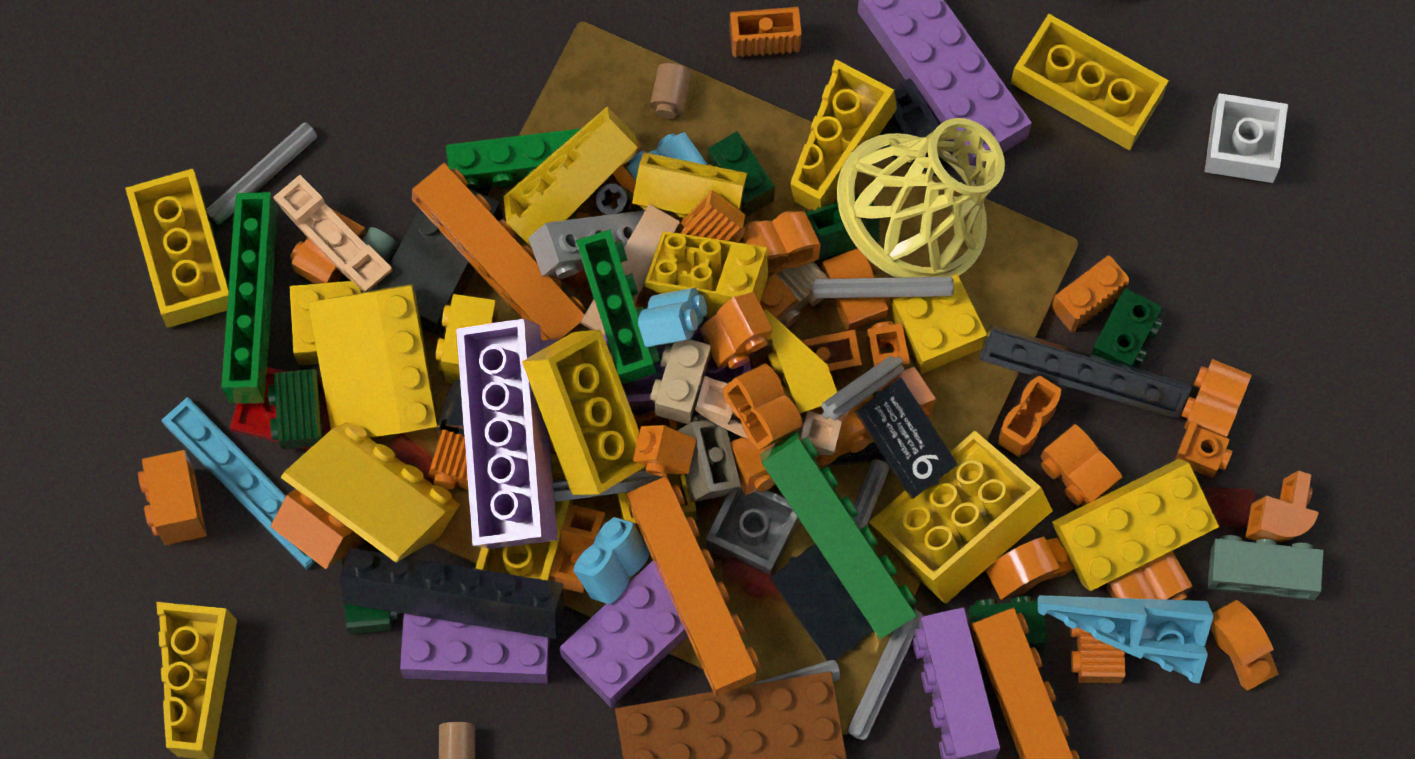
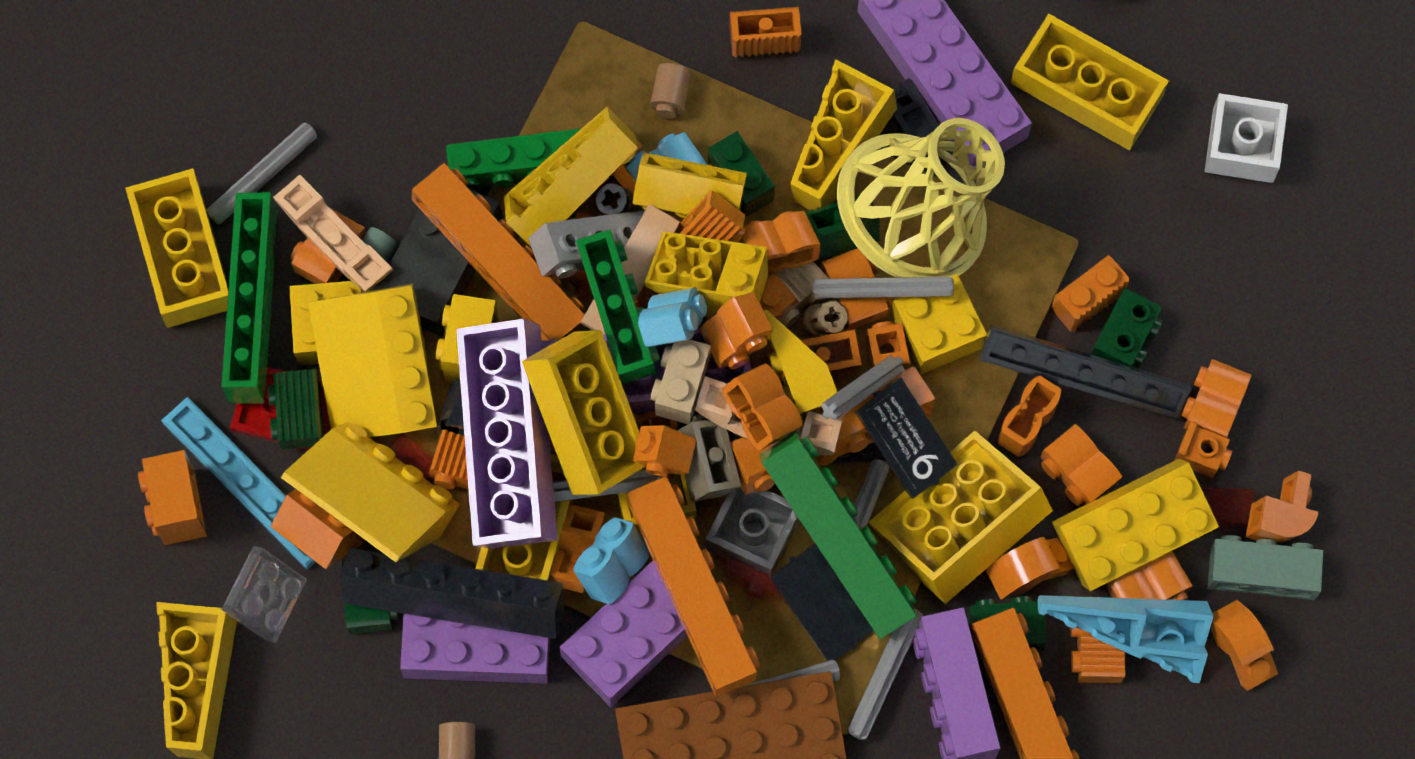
(264, 594): none -> clear plate
(824, 316): none -> tan bush

